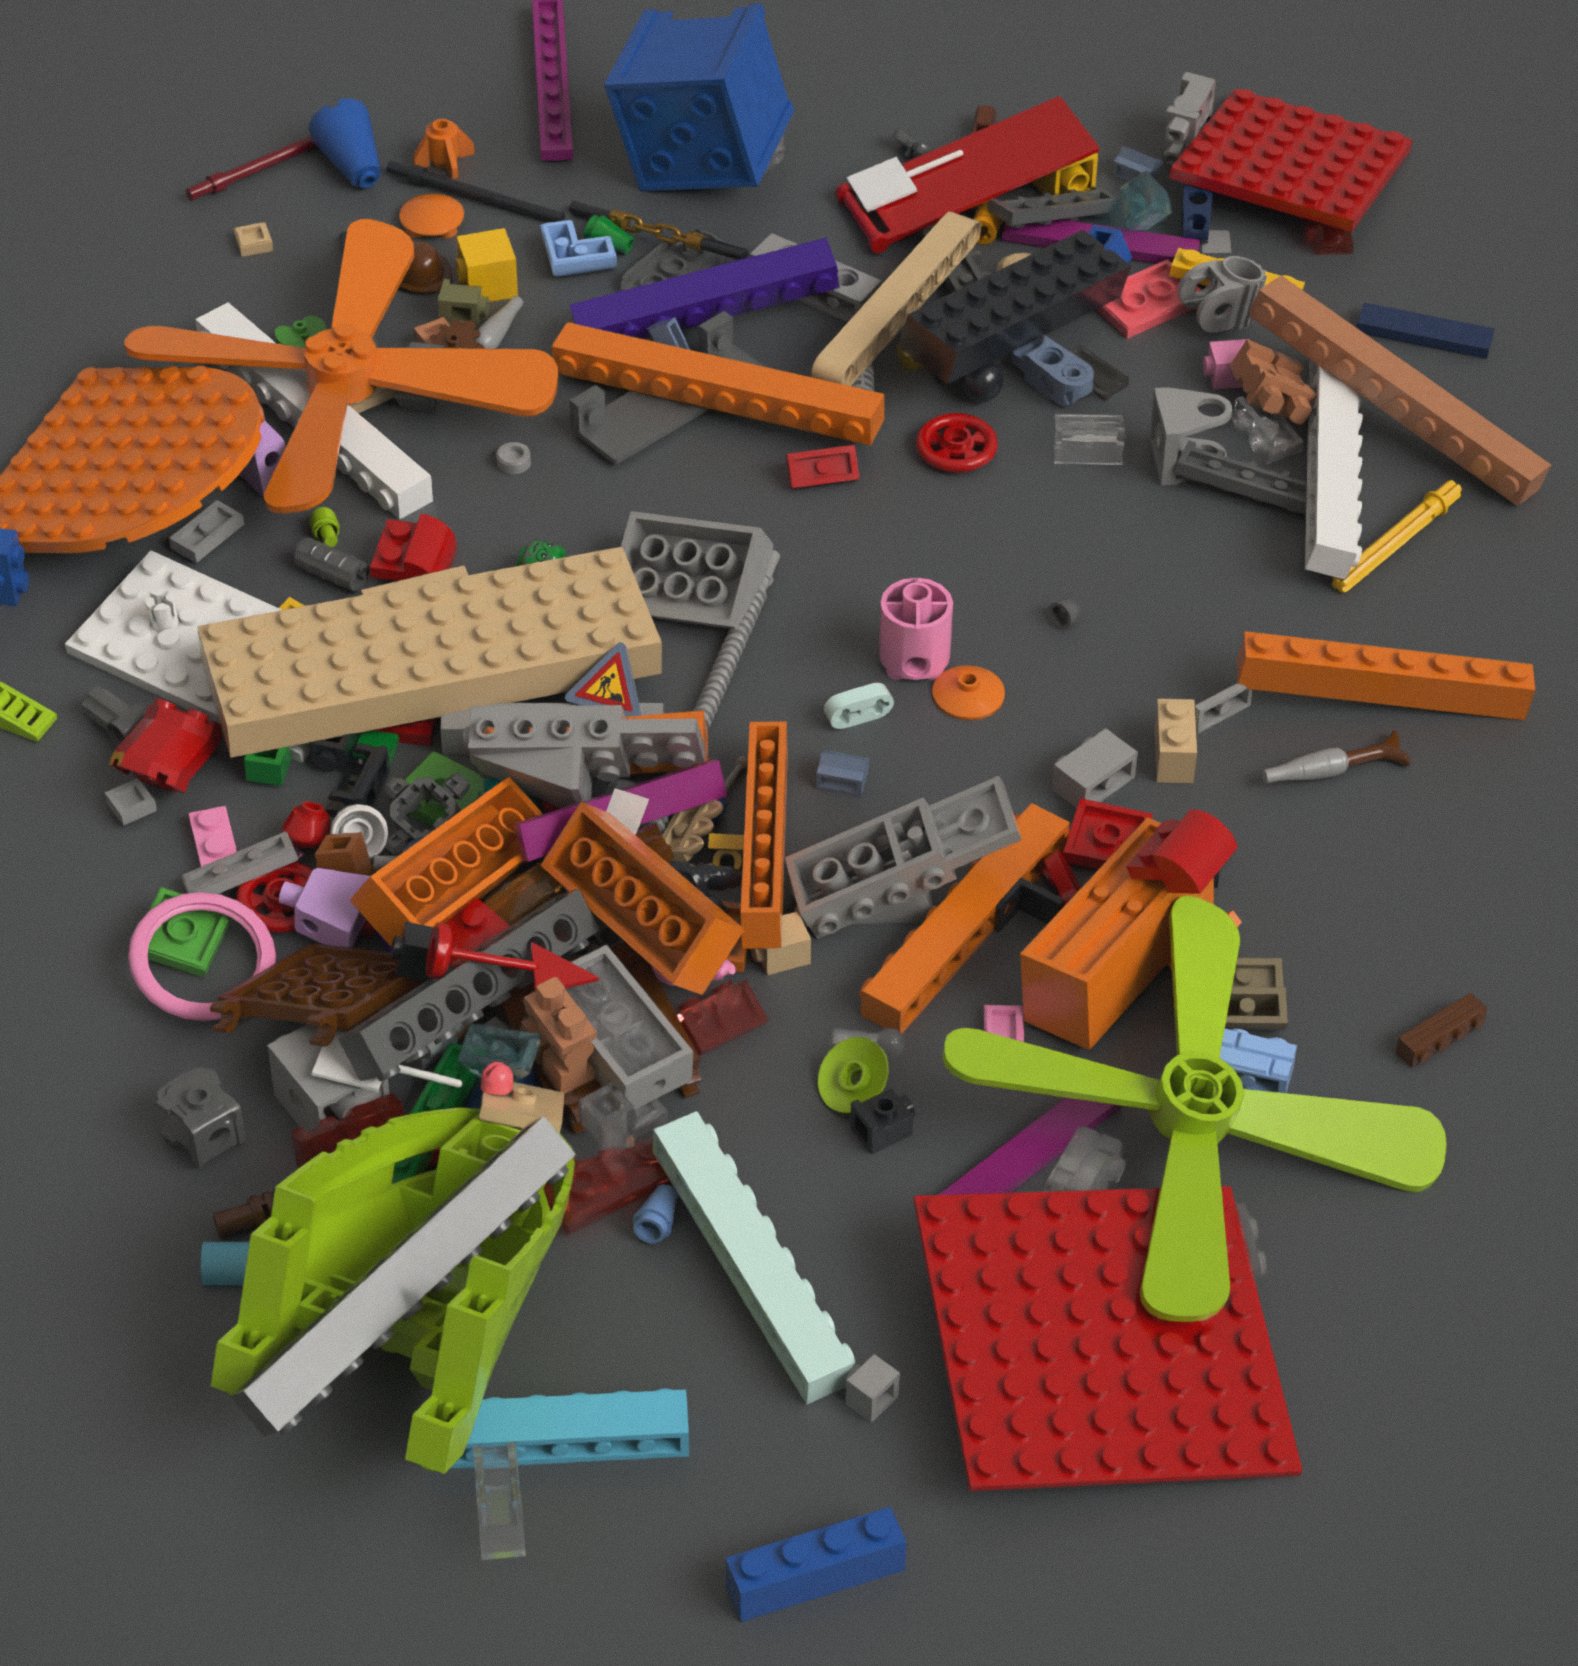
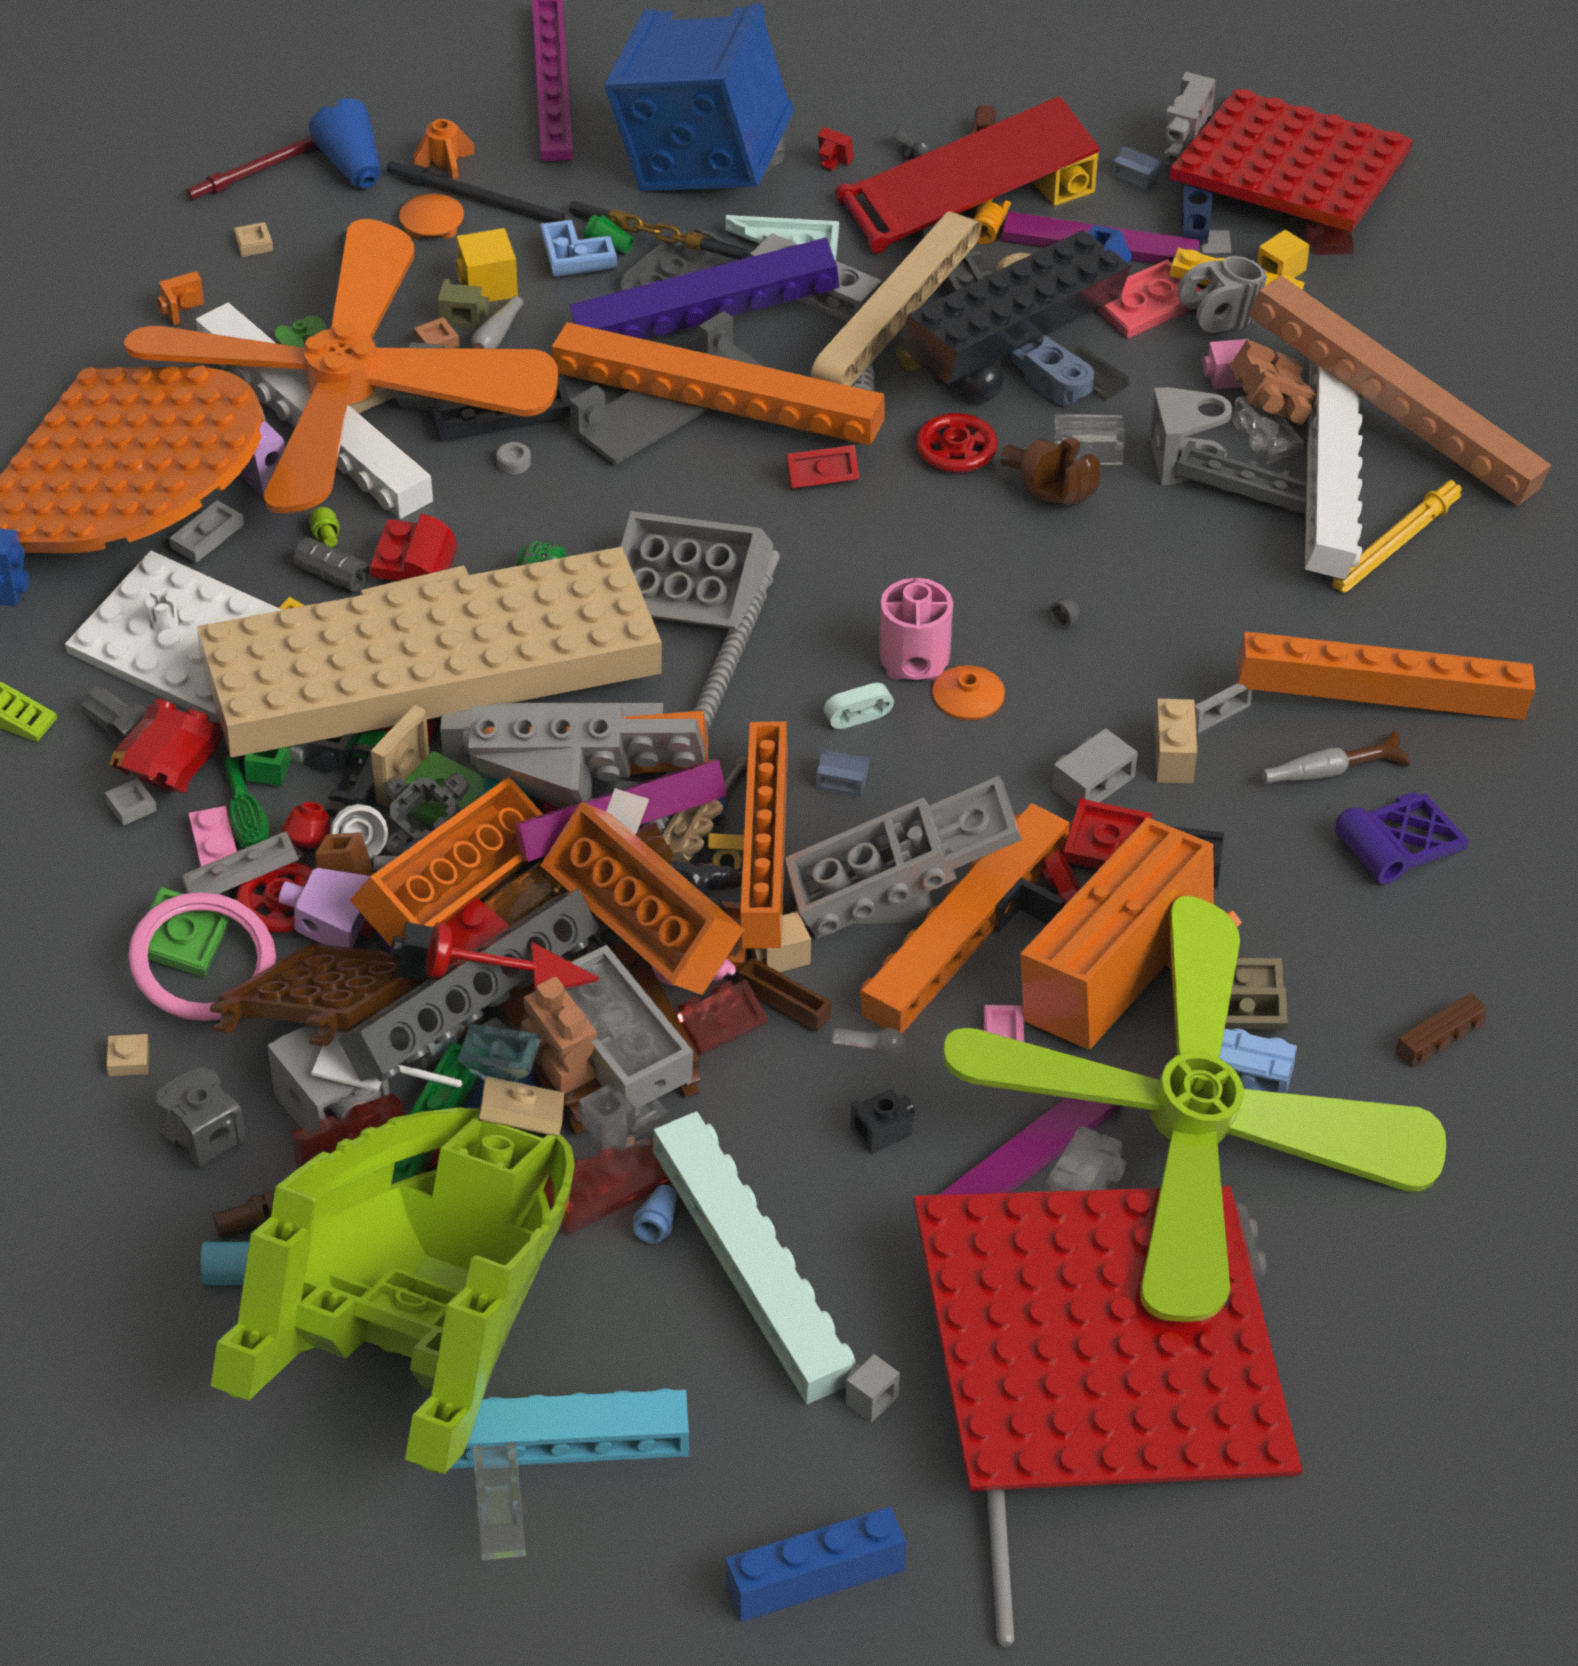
(128, 1055): none -> tan plate
(180, 294): none -> orange bracket
(246, 814): none -> green piece
(400, 751): none -> tan plate
(402, 1277): brick -> none
(426, 270): reddish brown hat -> none
(457, 335): reddish brown piece -> none
(466, 420): none -> black plate
(497, 1079): coral hinge -> none
(608, 683): piece -> none
(668, 333): sand blue piece -> none
(786, 995): none -> reddish brown piece
(794, 230): none -> light aqua wing
(834, 148): none -> red tile
(845, 1065): lime dish -> none
(889, 181): white piece -> none
(1000, 1567): none -> light grey bar
(1050, 207): dark grey hinge -> none
(1053, 473): none -> reddish brown piece
(1144, 202): clear light blue slope -> none
(1184, 853): red brick -> none
(1284, 255): none -> yellow brick
(1381, 846): none -> dark purple piece
(1425, 330): dark blue tile -> none

